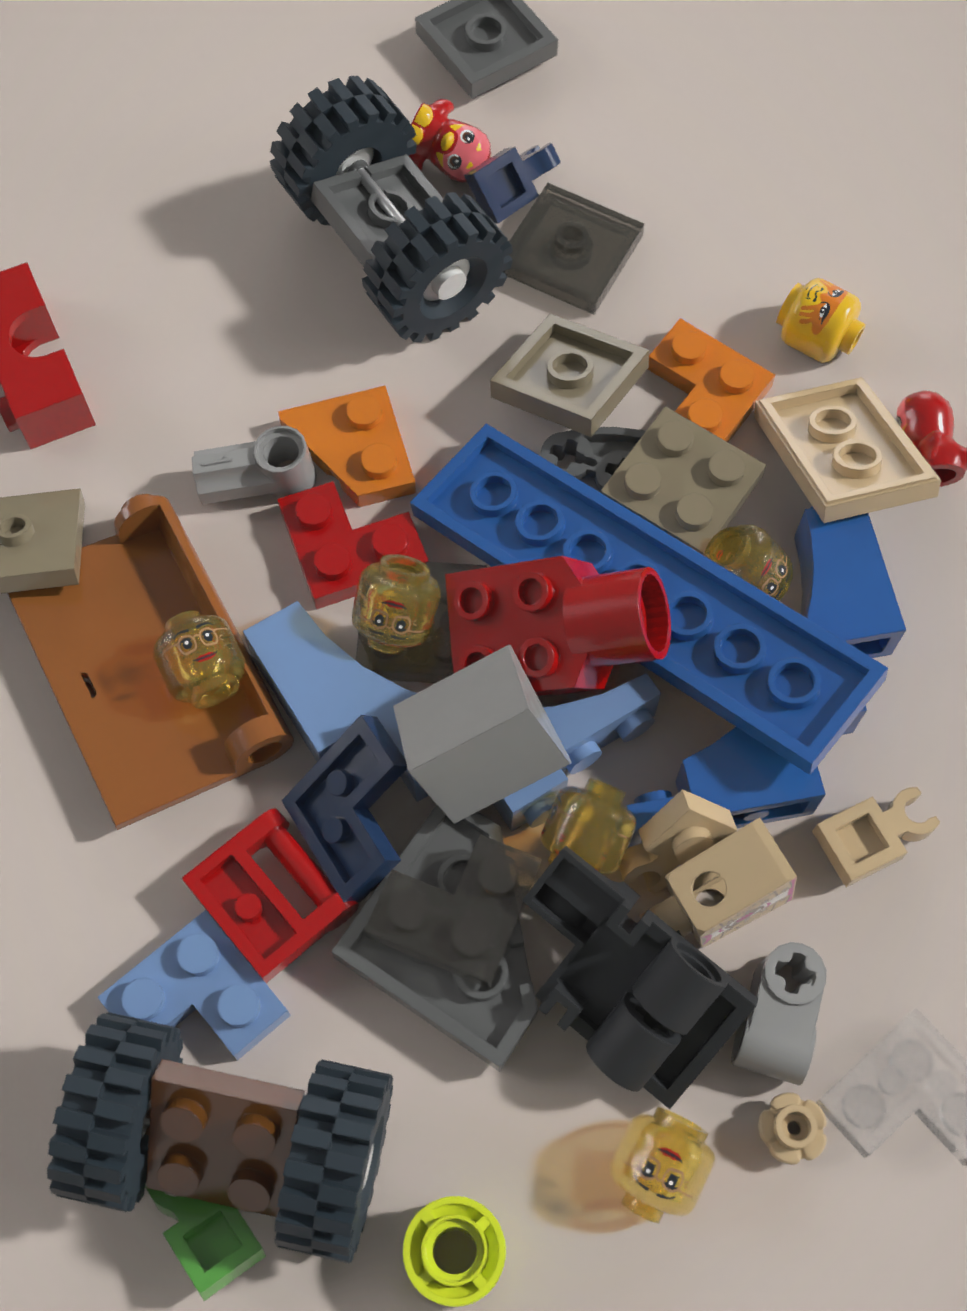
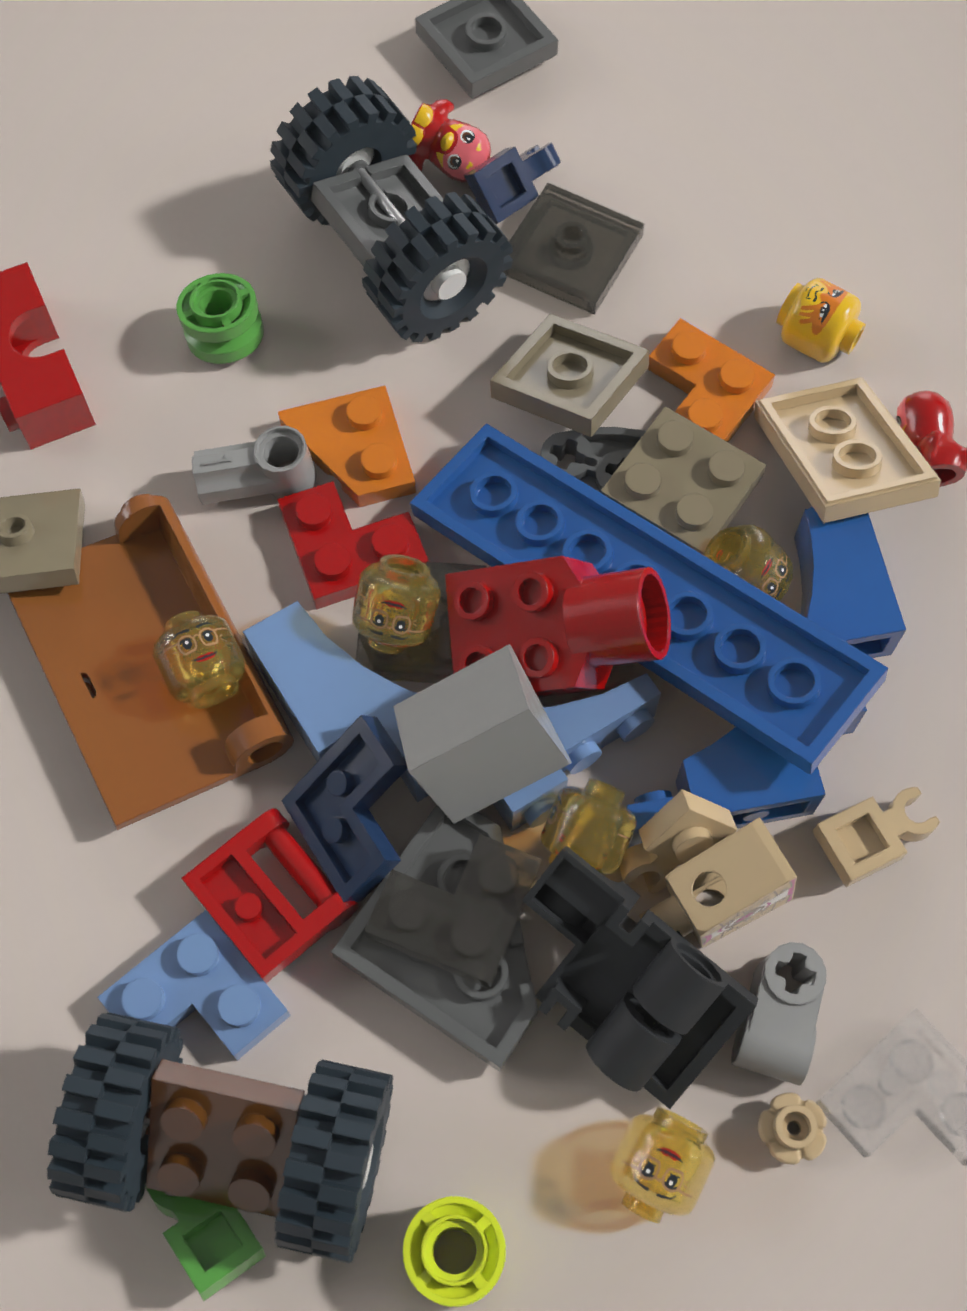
(220, 318): none -> bright green wheel

